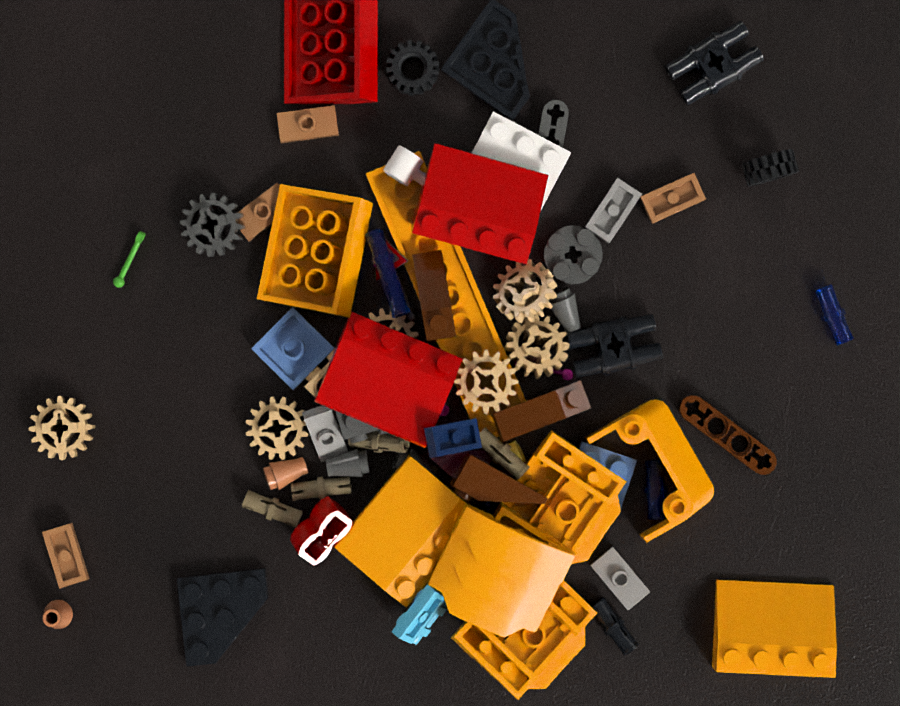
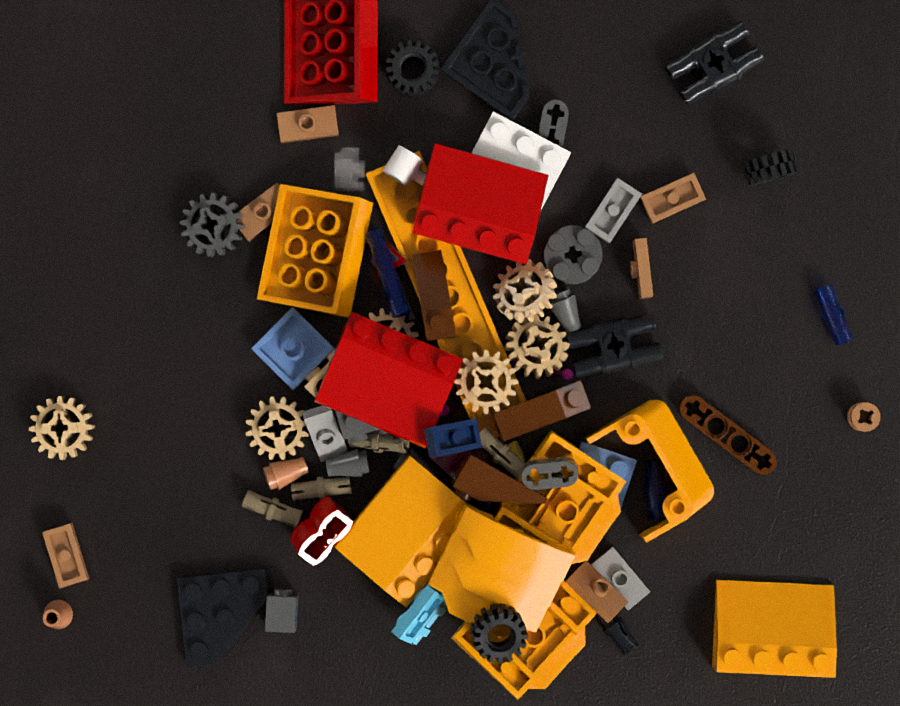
(119, 280): bright green hinge -> none
(281, 611): none -> dark grey brick
(349, 170): none -> clear brick
(504, 648): none -> black tyre
(549, 466): none -> dark grey beam
(596, 591): none -> medium nougat plate
(641, 268): none -> medium nougat plate
(858, 419): none -> medium nougat wheel

